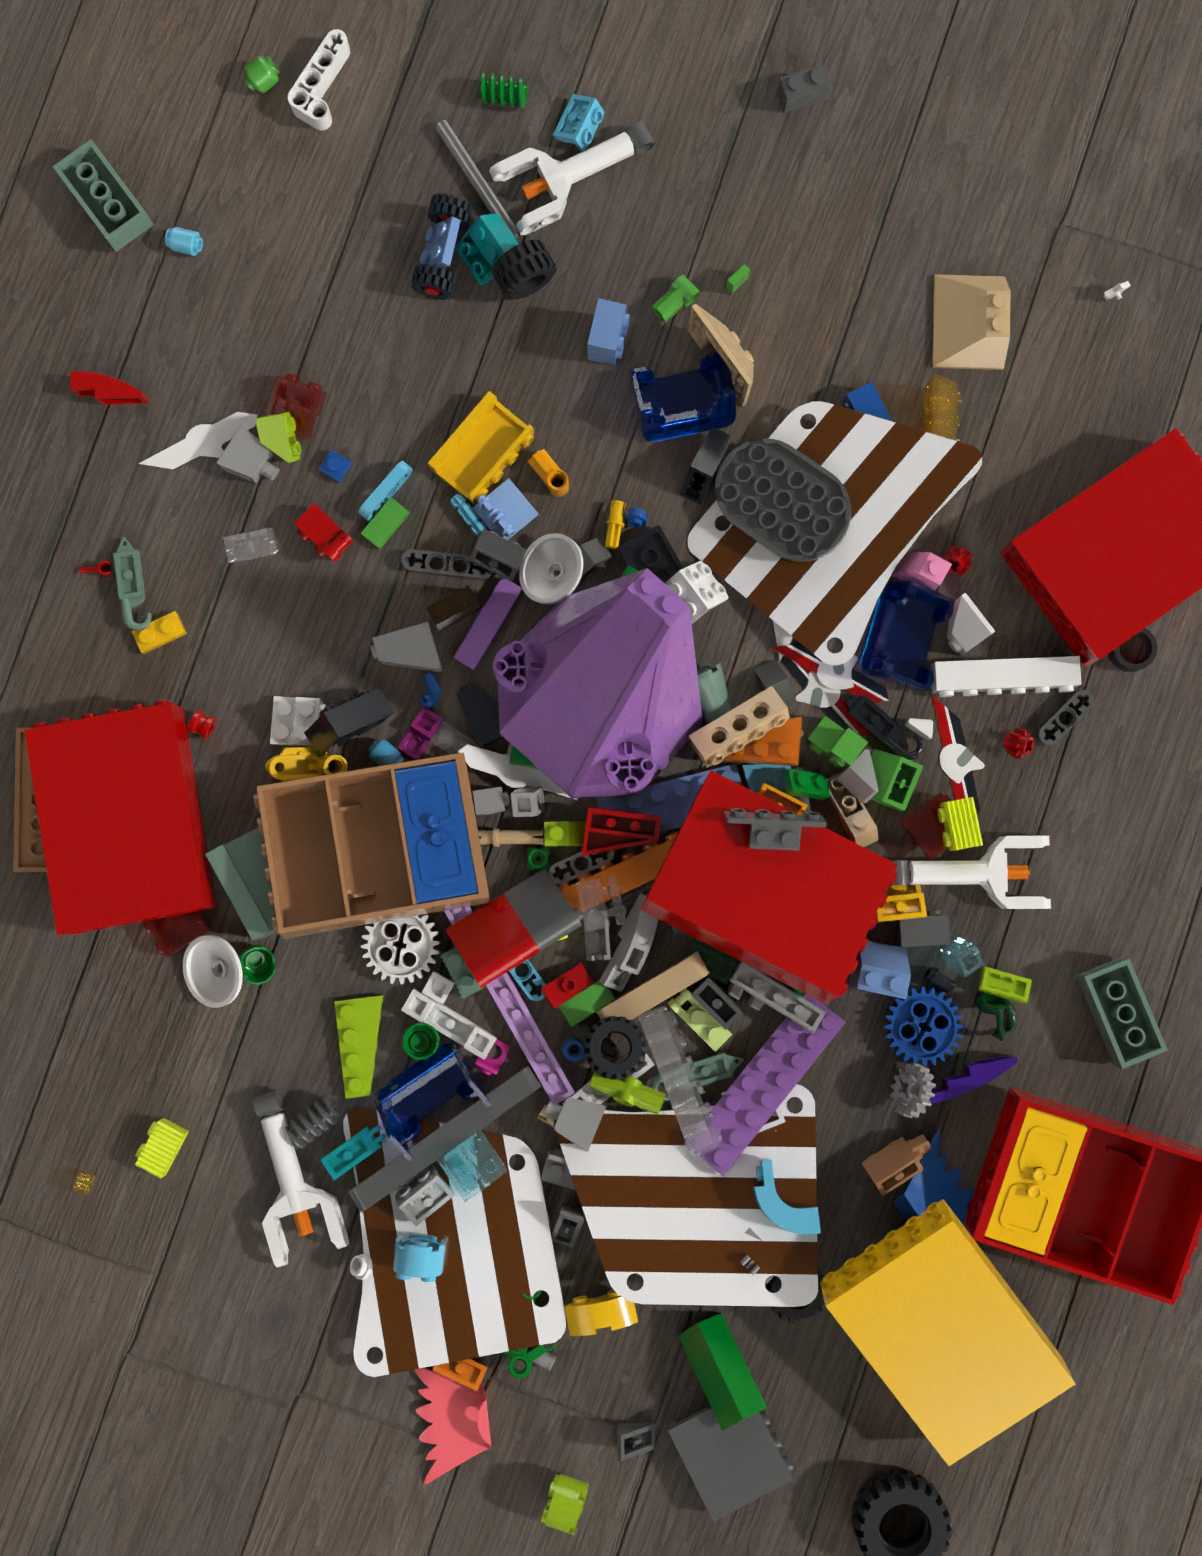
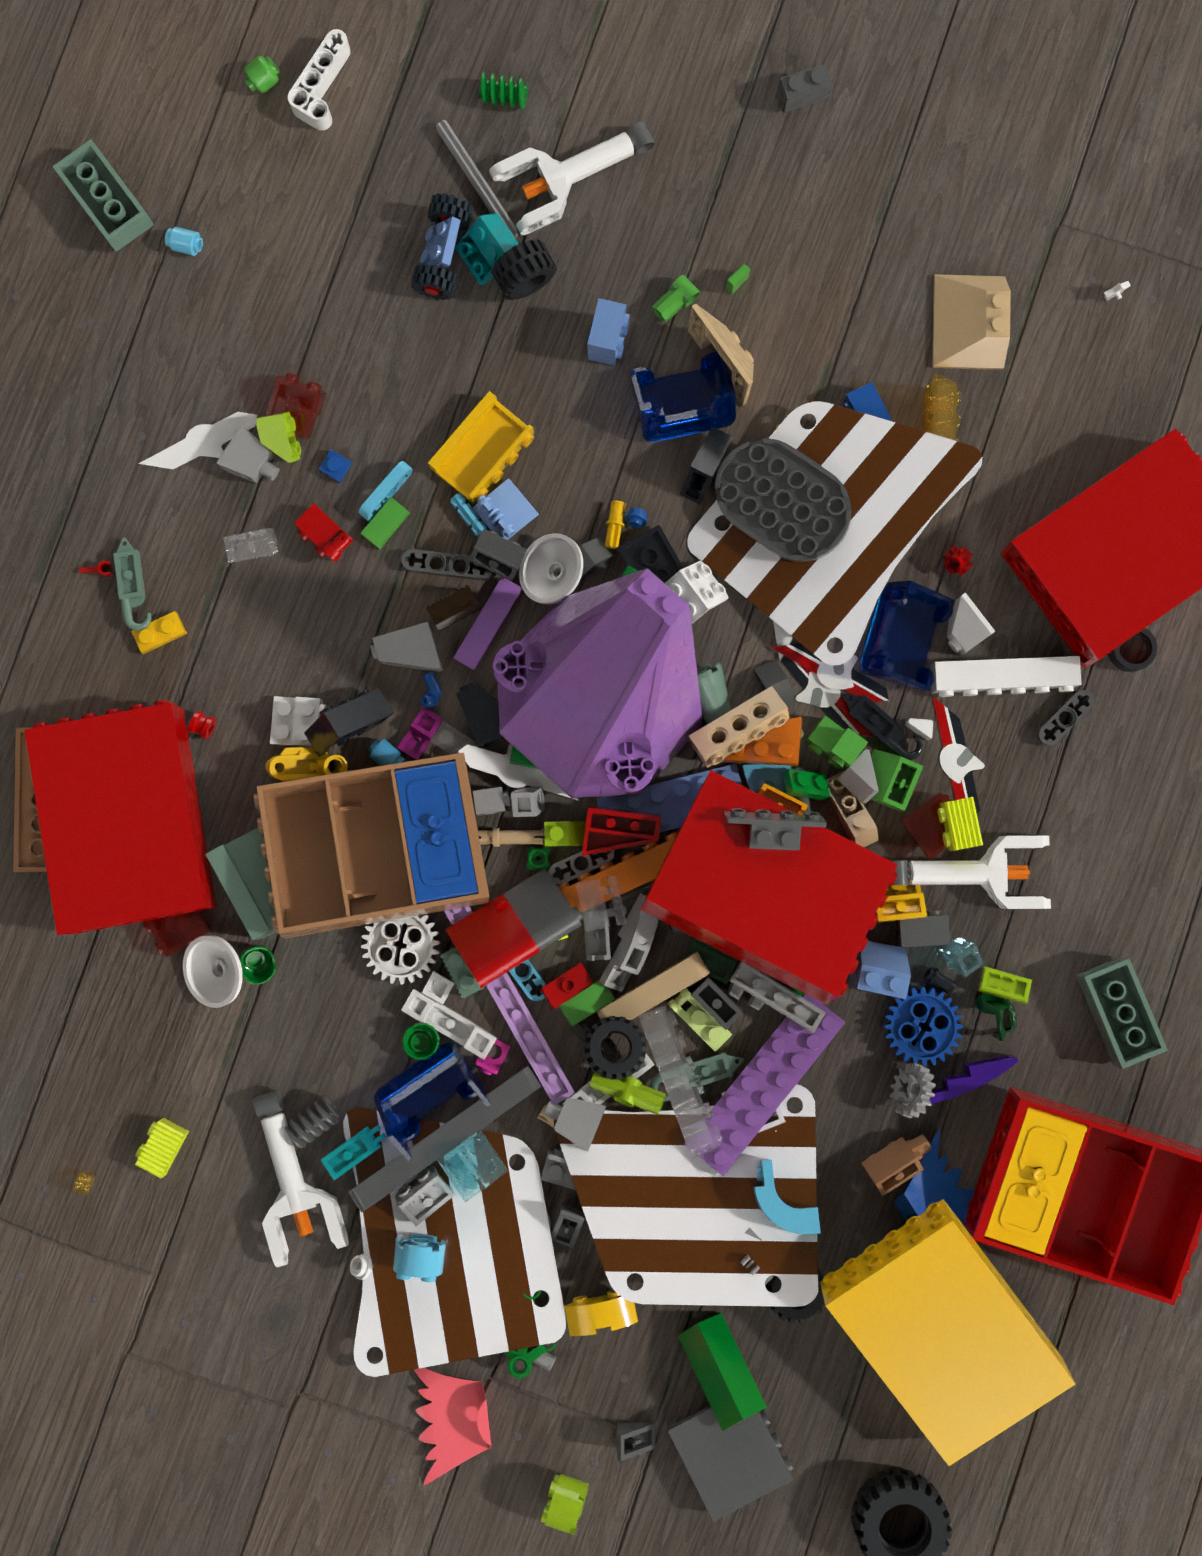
(105, 389): red slope -> none
(358, 1039): lime wing -> none
(464, 1372): orange plate -> none
(548, 472): light orange piece -> none
(574, 1057): blue plate -> none
(579, 121): medium azure bracket -> none
(922, 568): bright pink slope -> none
(1018, 743): red gear -> none

